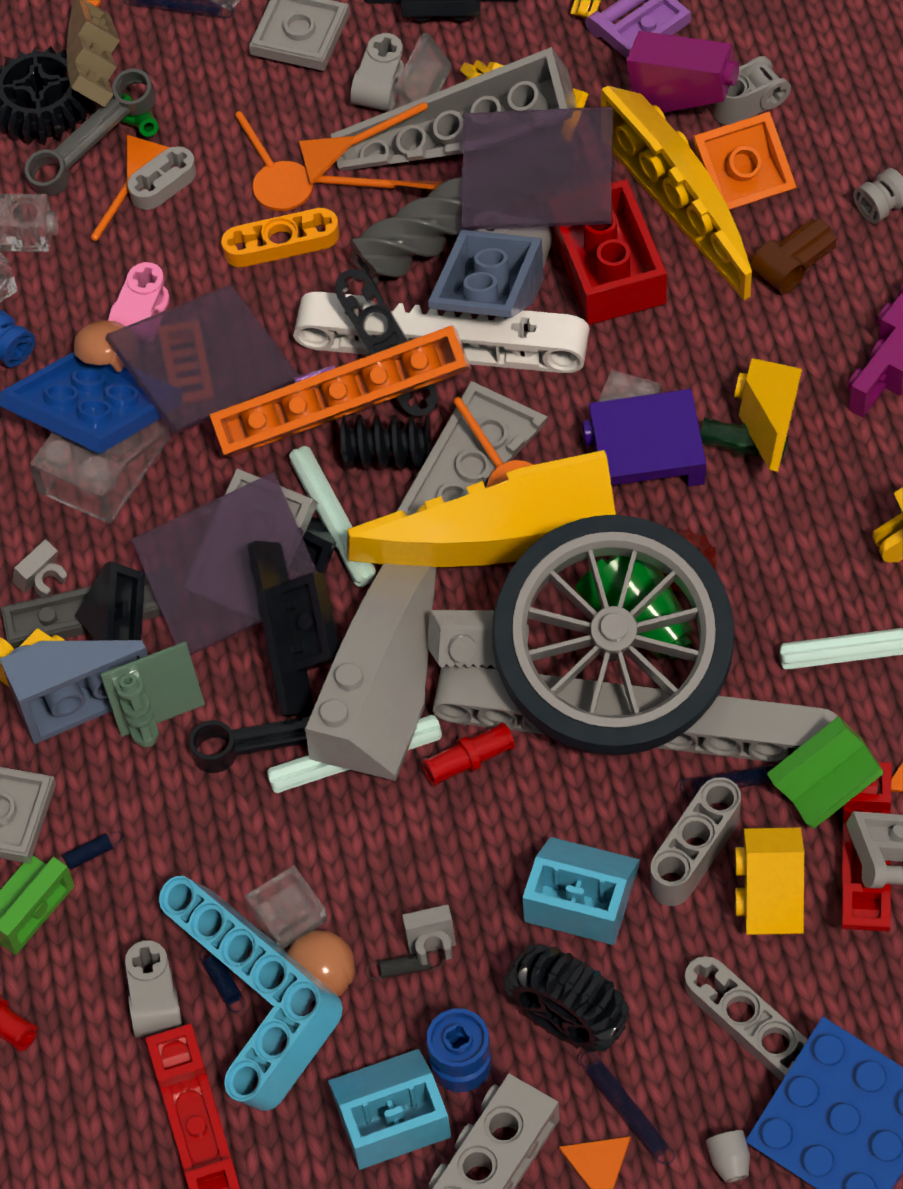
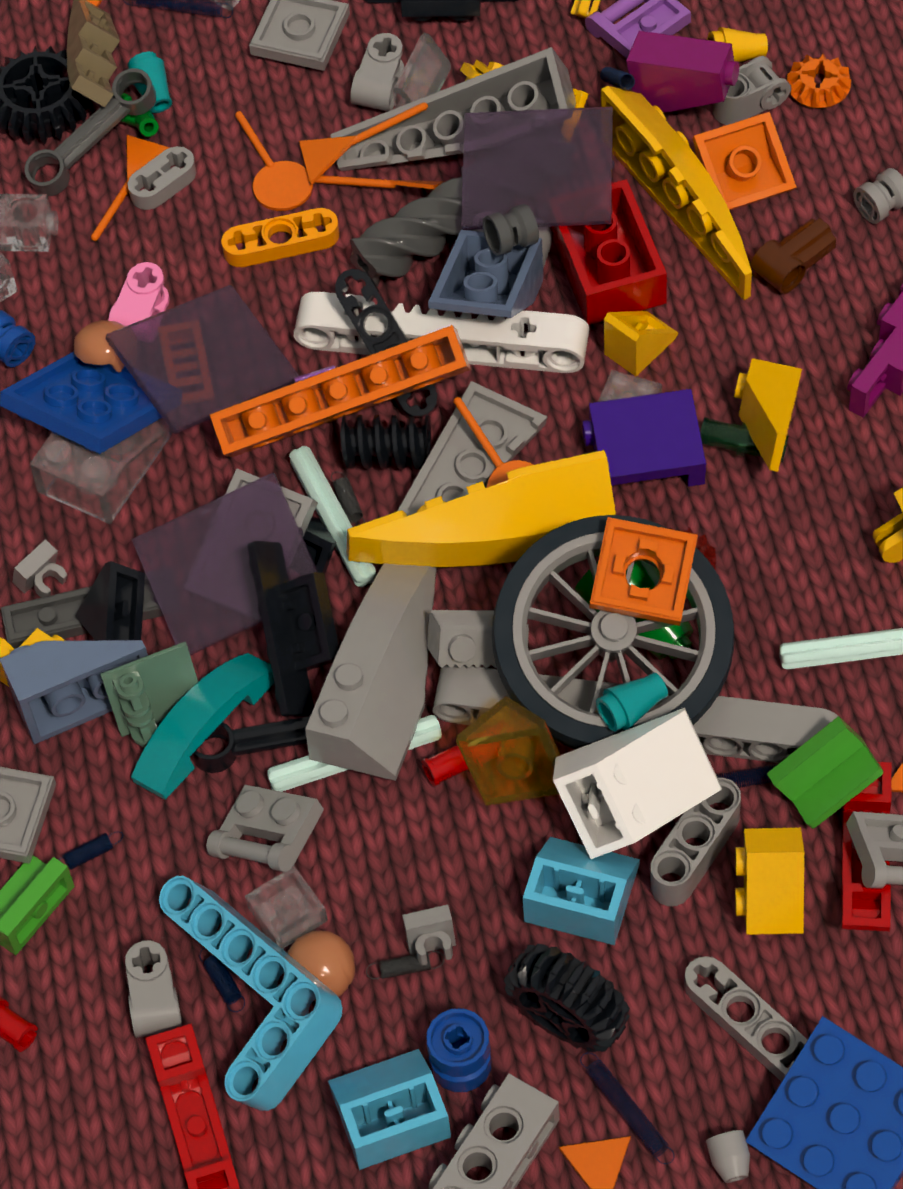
(155, 68): none -> teal cone
(194, 718): none -> teal slope
(267, 816): none -> light grey plate
(347, 499): none -> dark grey piece
(509, 754): none -> clear yellow slope
(510, 229): none -> dark grey wheel
(617, 78): none -> dark blue piece
(628, 702): none -> teal cone
(632, 541): none -> orange piece
(634, 782): none -> white slope
(635, 339): none -> yellow slope
(744, 44): none -> yellow cone
(831, 90): none -> orange gear

